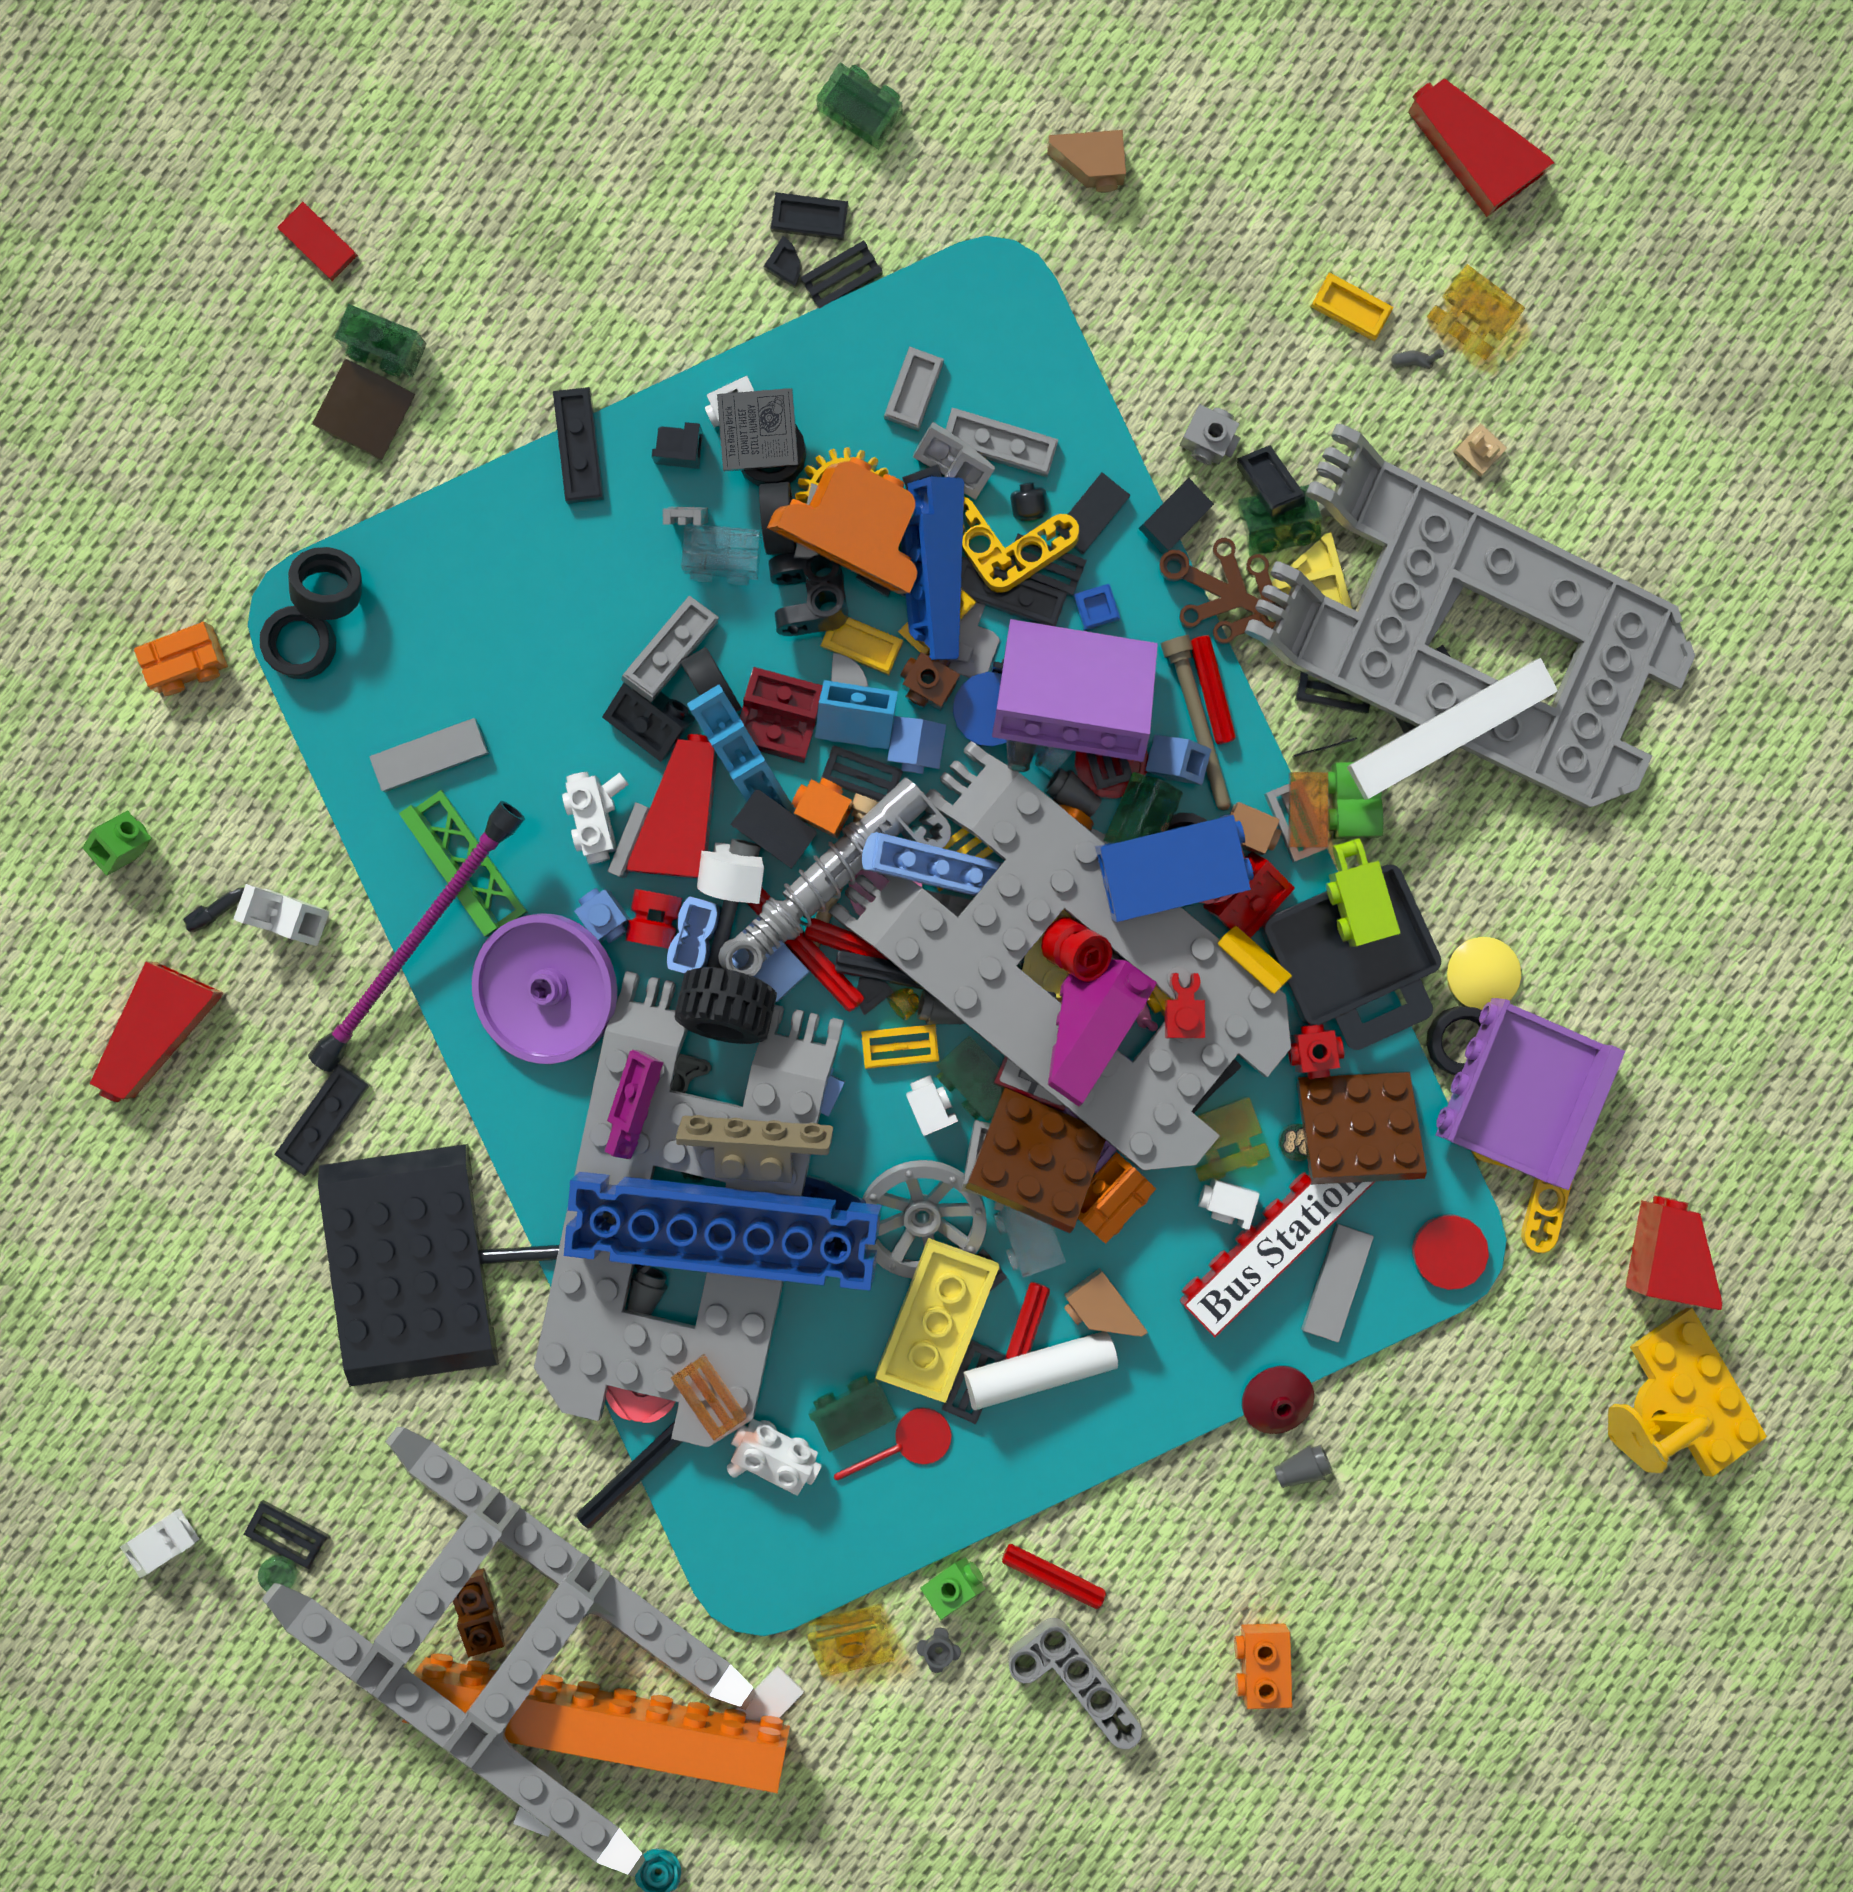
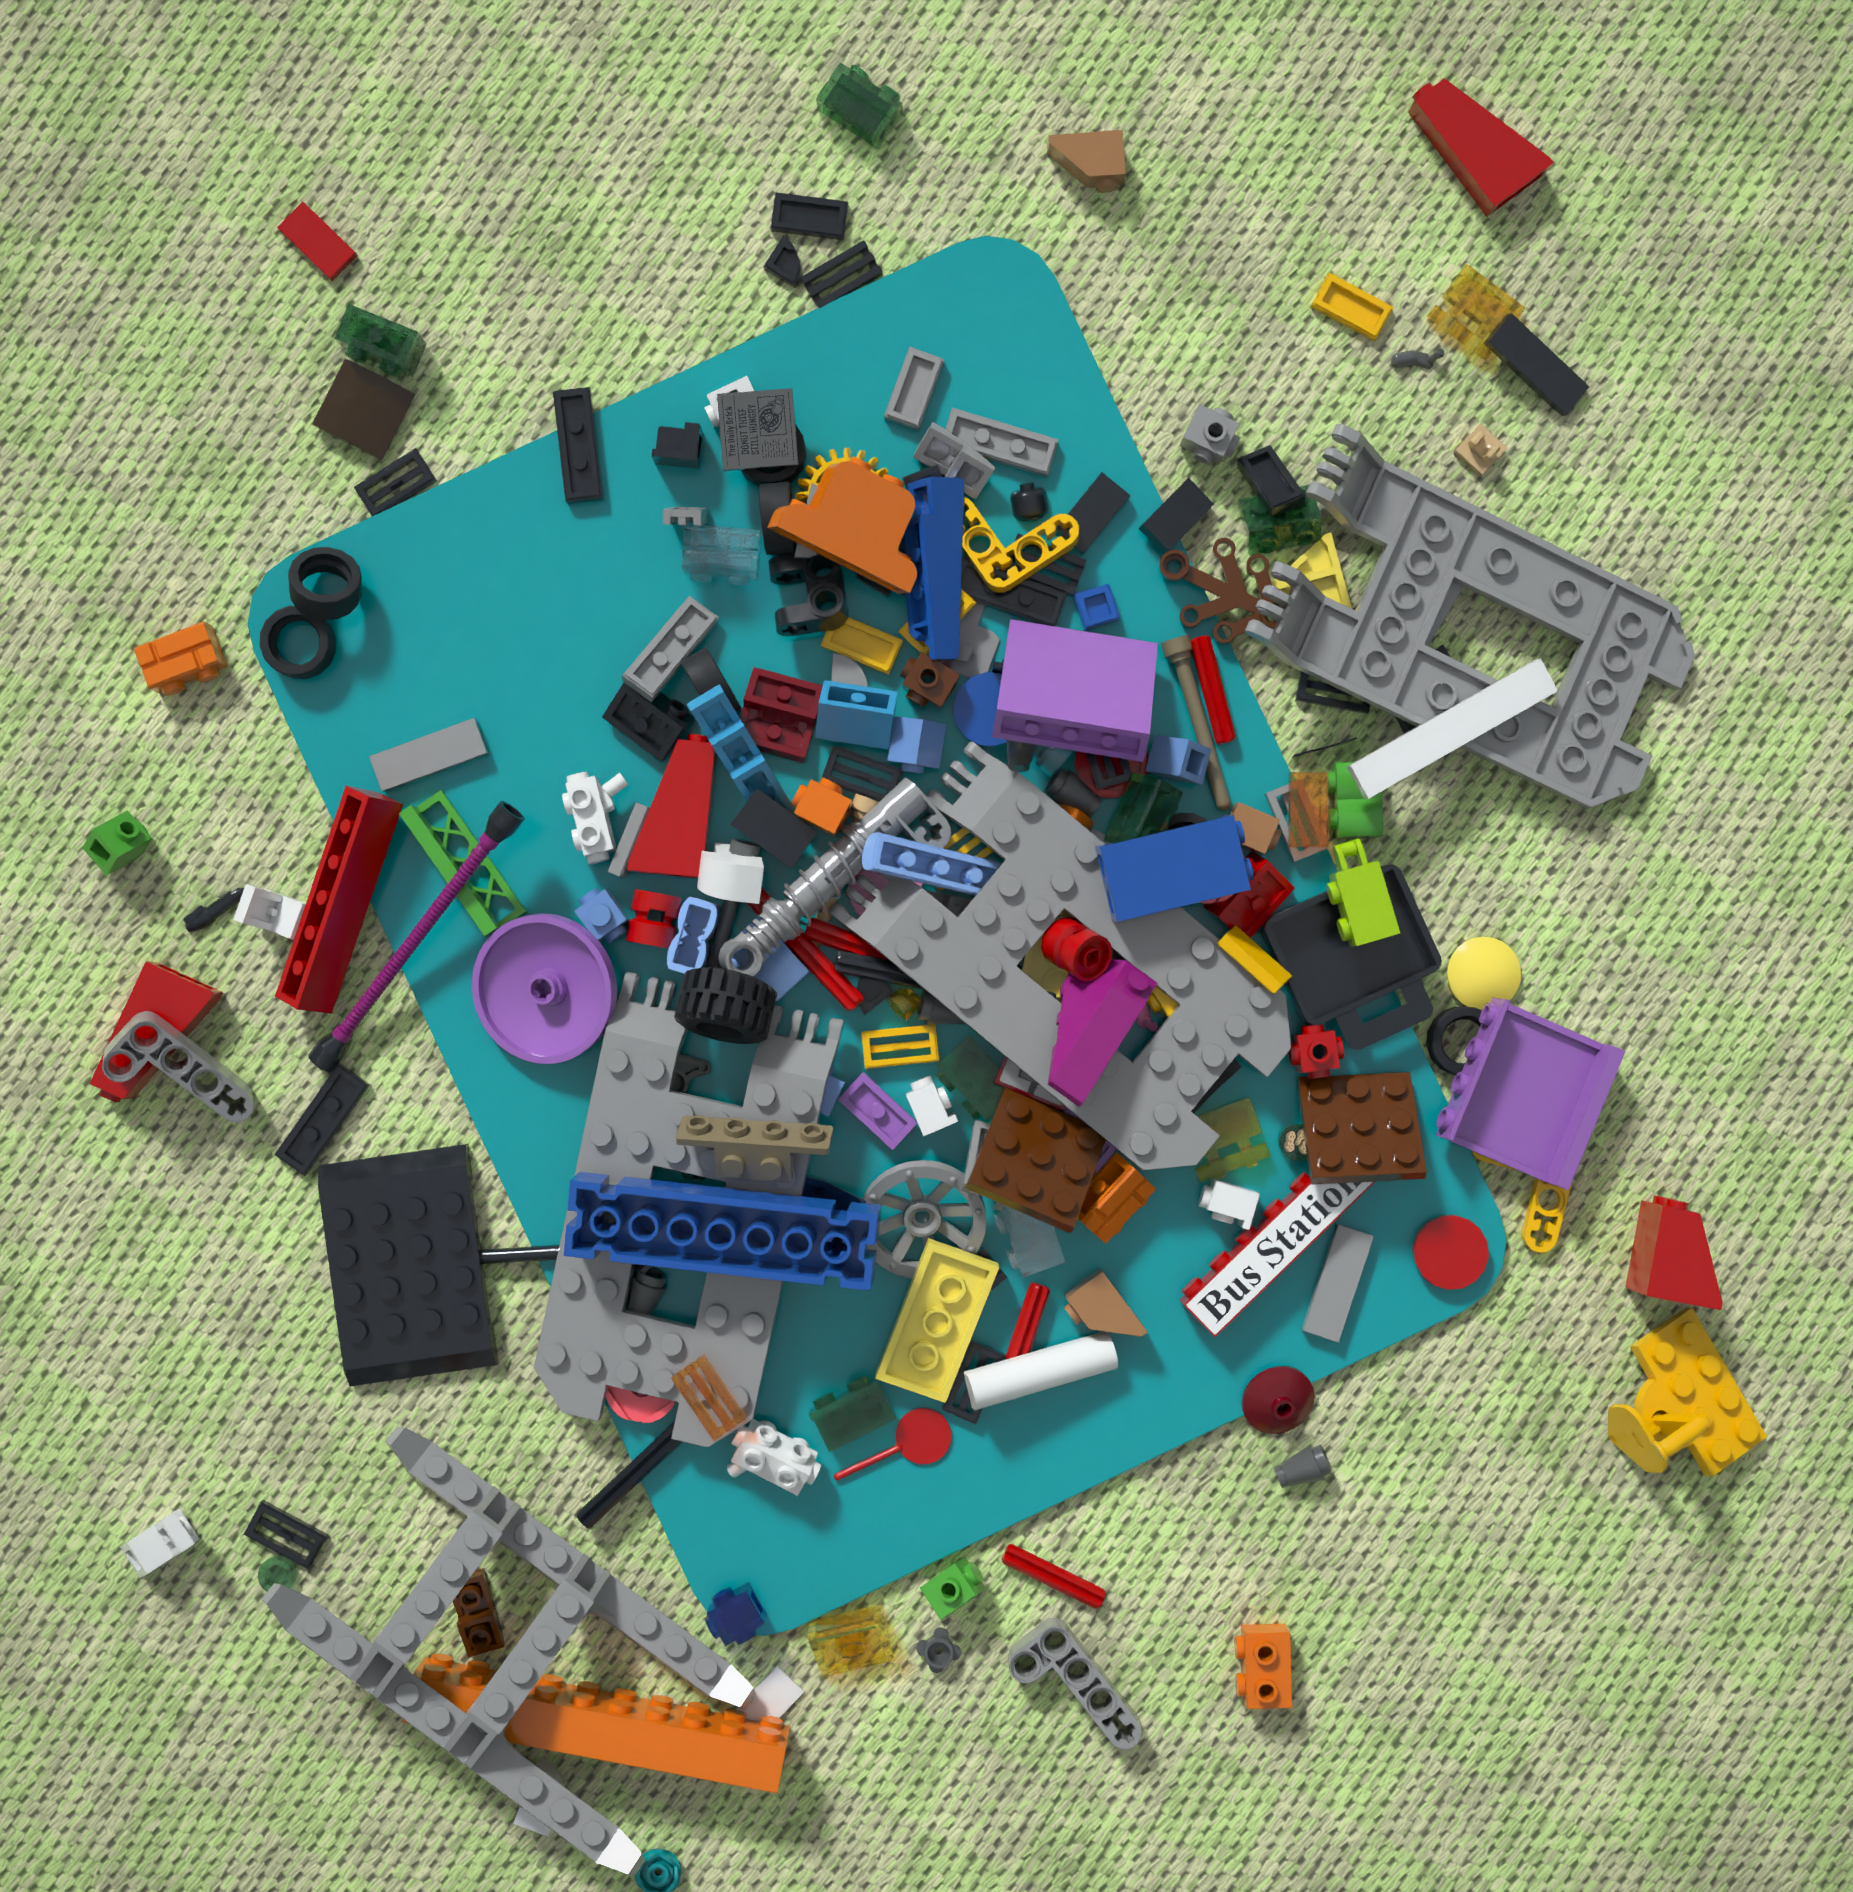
(182, 1072): none -> light grey beam
(338, 900): none -> red brick
(389, 470): none -> black tile
(632, 1103): magenta hinge -> none
(735, 1614): none -> clear blue brick
(877, 1110): none -> medium lavender plate
(1184, 1015): red plate -> none
(1536, 364): none -> black tile

